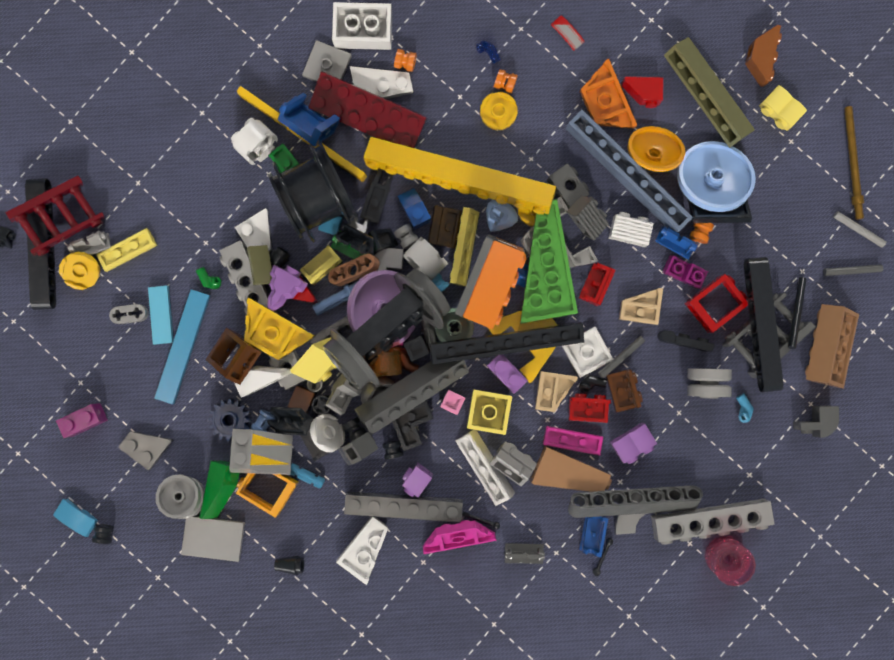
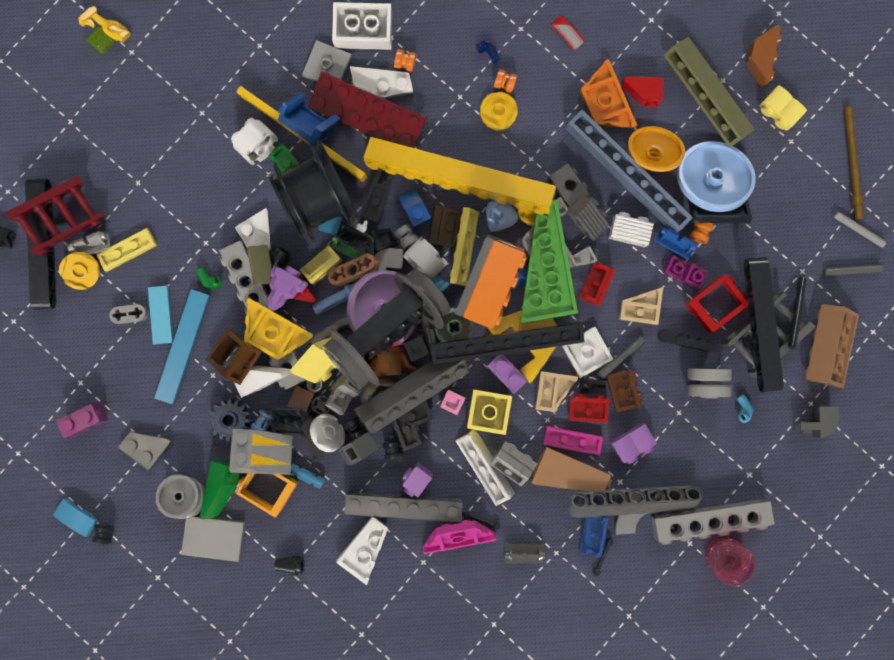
(100, 40): none -> clear neon green tile
(110, 27): none -> yellow piece

